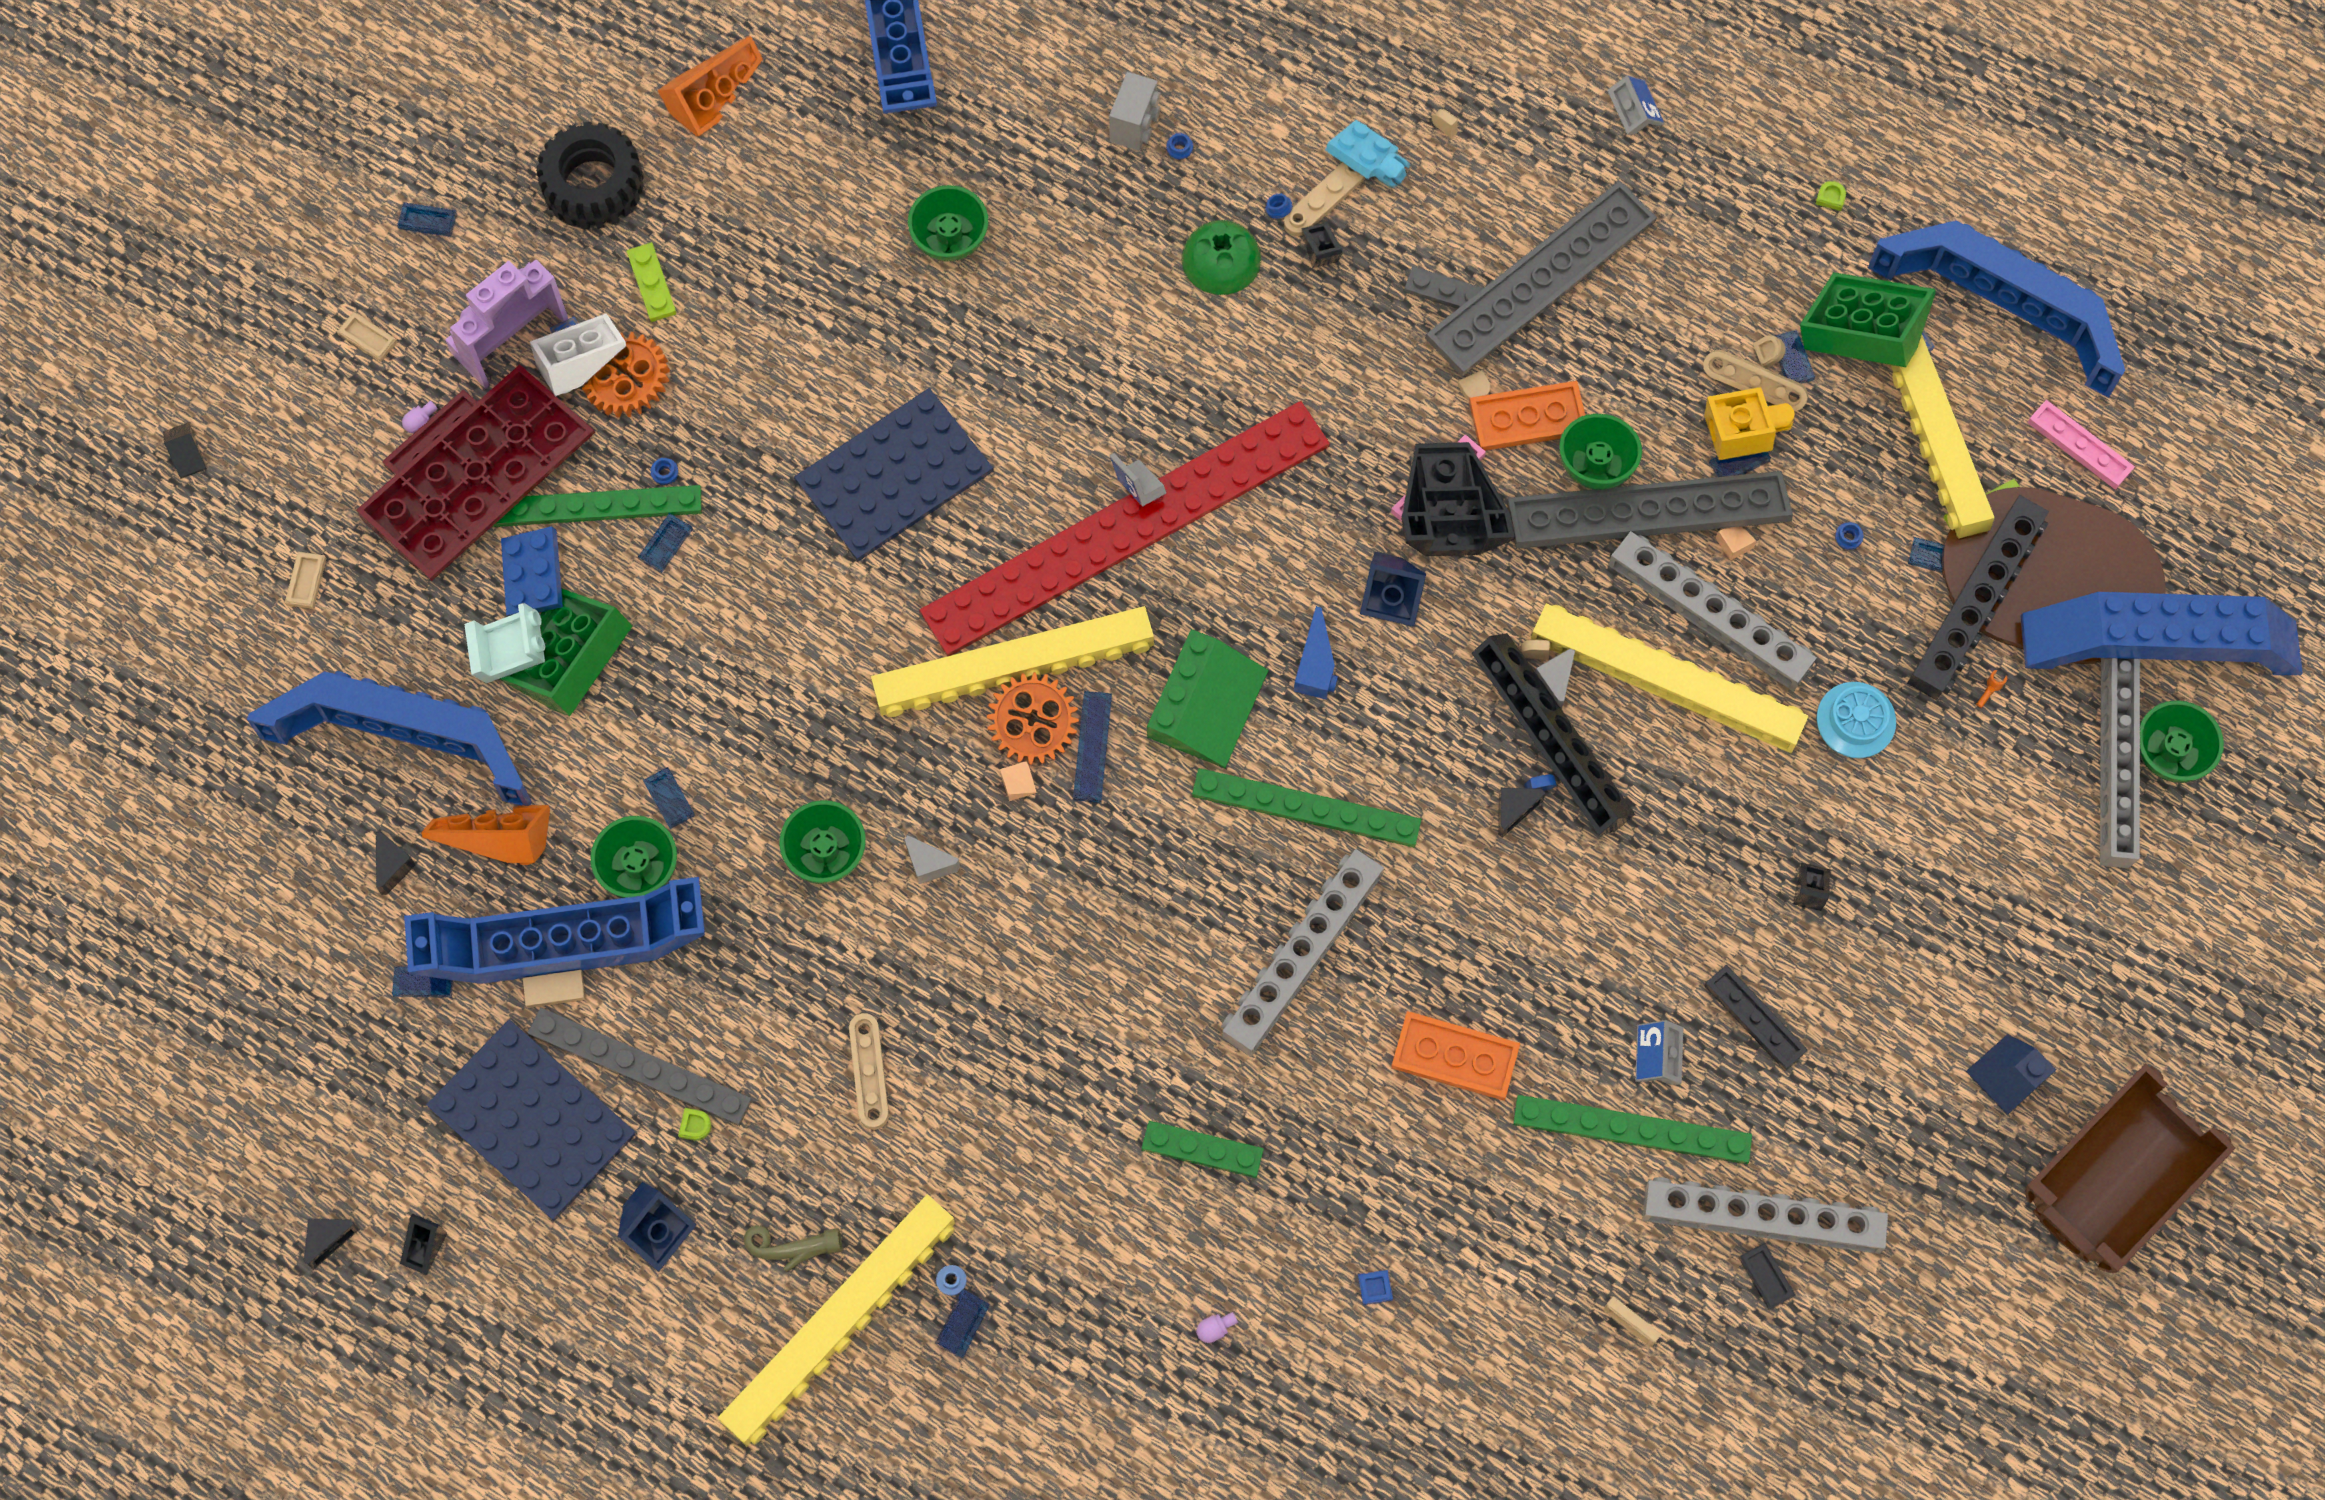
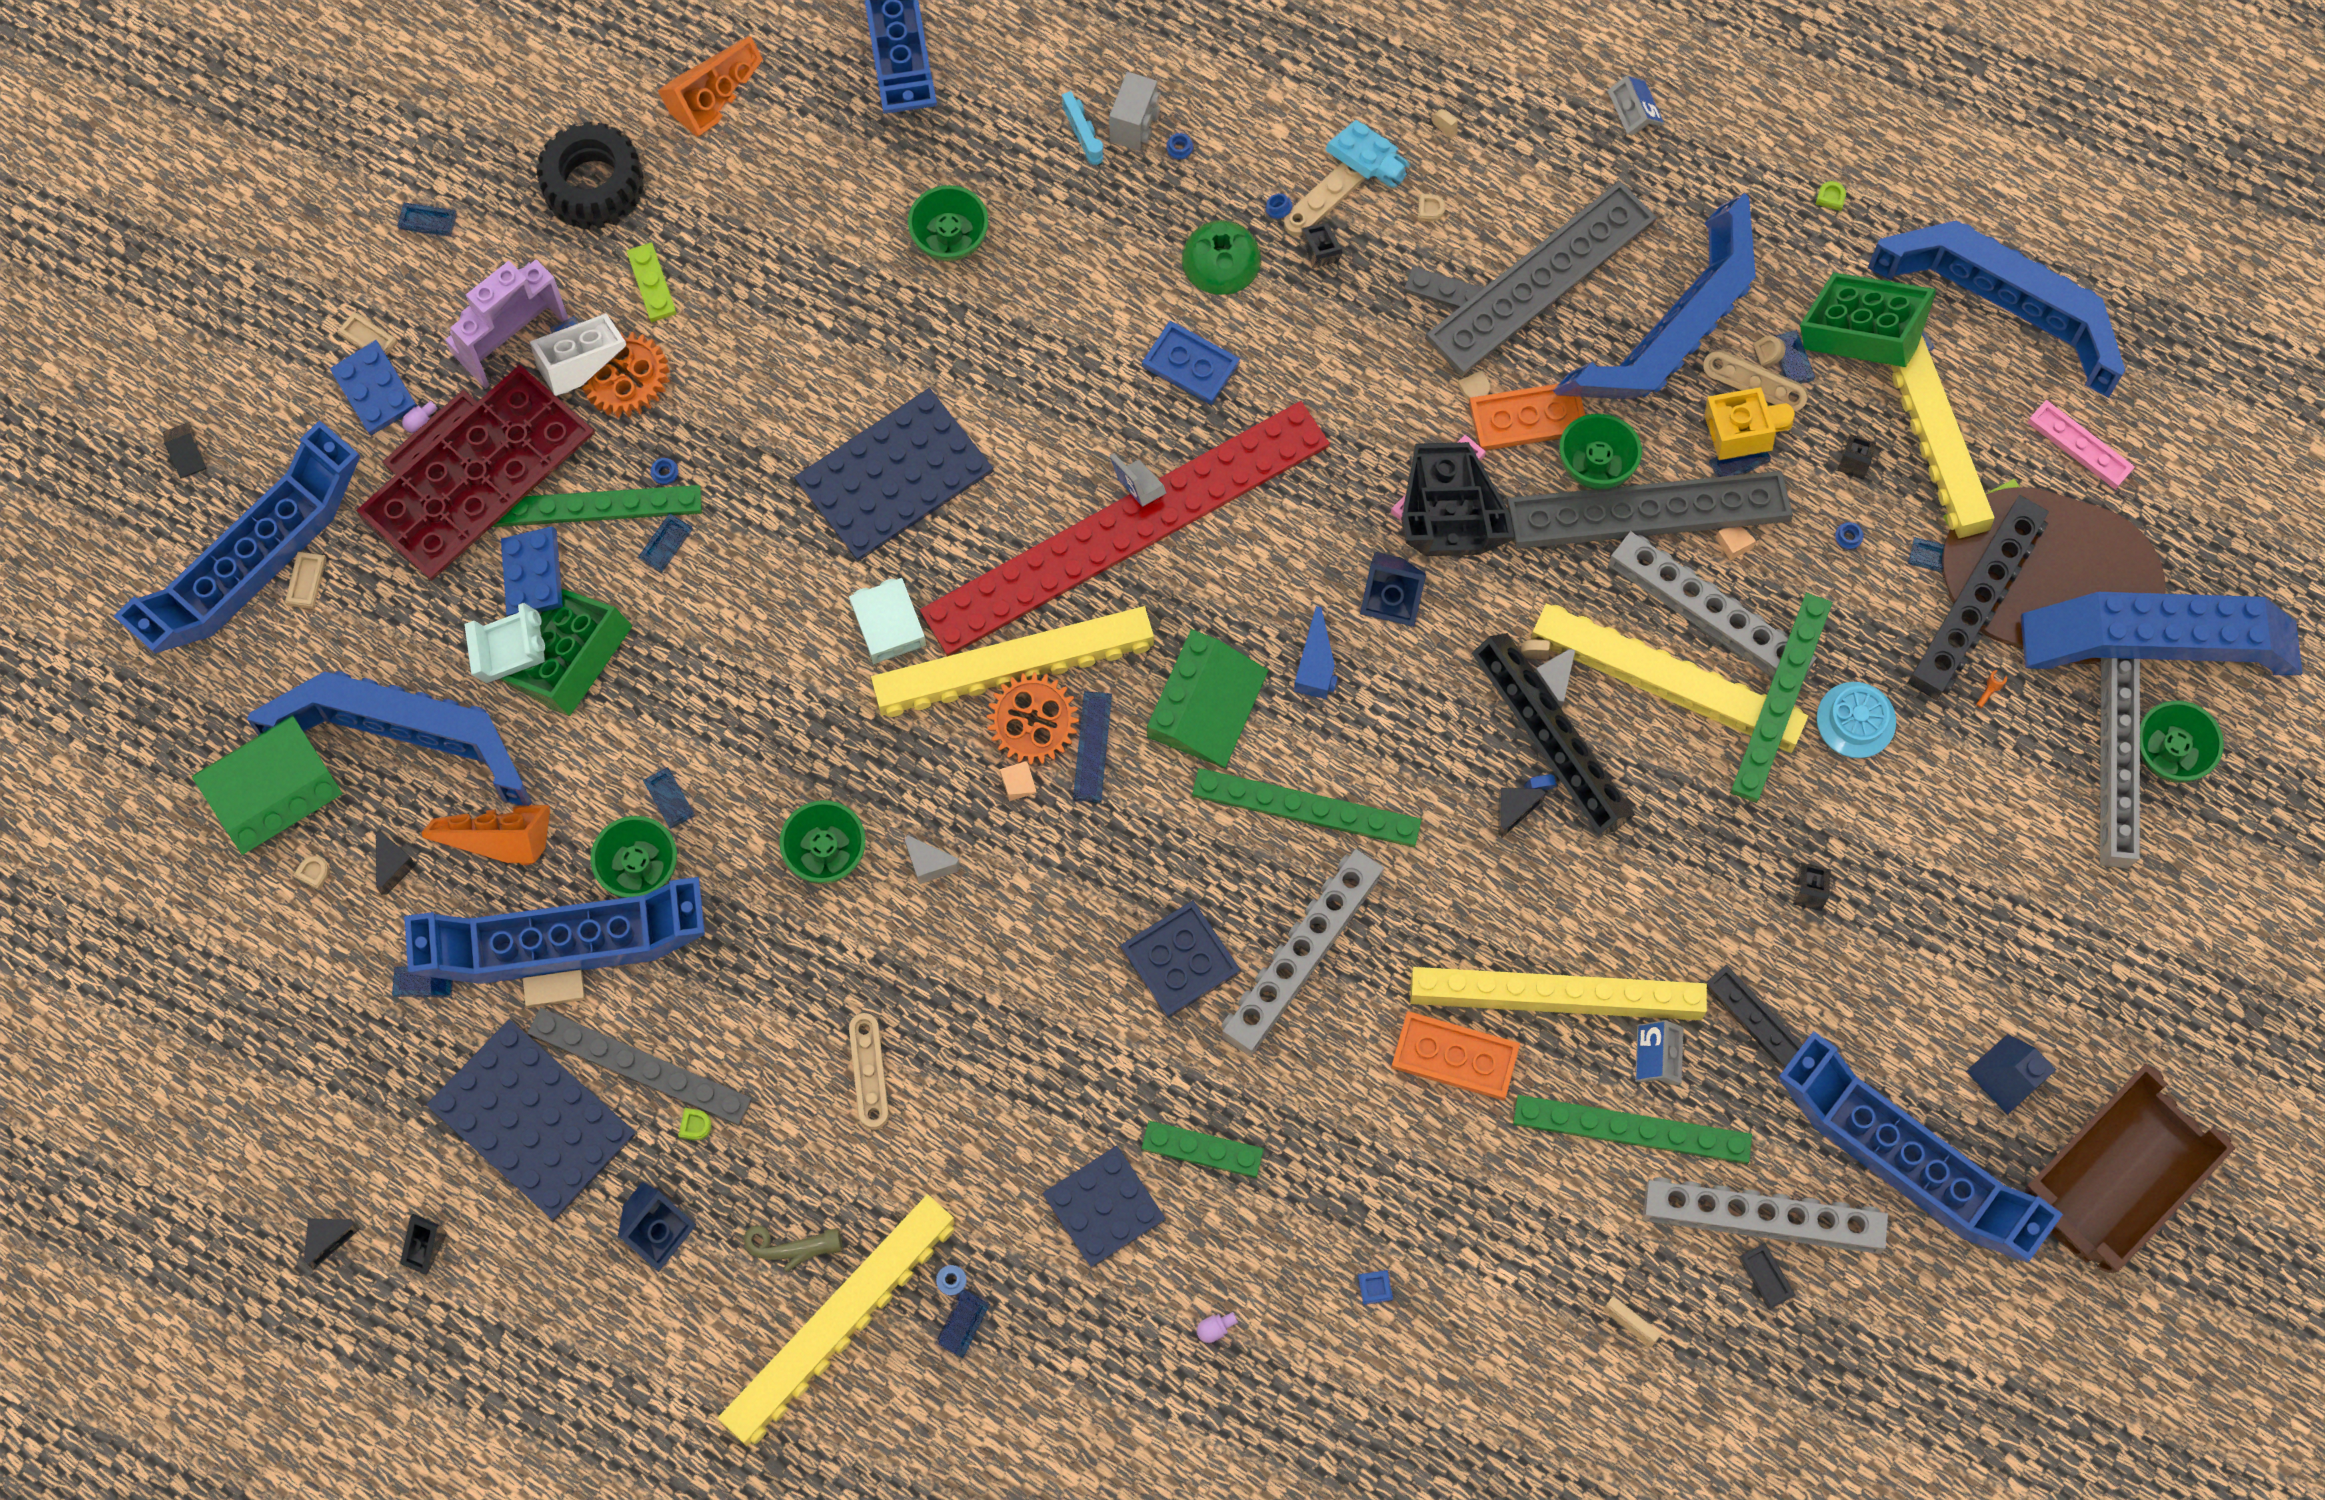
(249, 550): none -> blue slope
(267, 785): none -> green slope
(312, 872): none -> tan tile
(373, 387): none -> blue plate
(887, 620): none -> light aqua panel
(1083, 129): none -> medium azure plate
(1104, 1206): none -> dark blue plate
(1180, 959): none -> dark blue plate
(1190, 362): none -> blue plate
(1430, 207): none -> tan tile
(1558, 993): none -> light yellow brick
(1687, 321): none -> blue slope
(1781, 698): none -> green plate
(1856, 456): none -> black slope
(1913, 1156): none -> blue slope

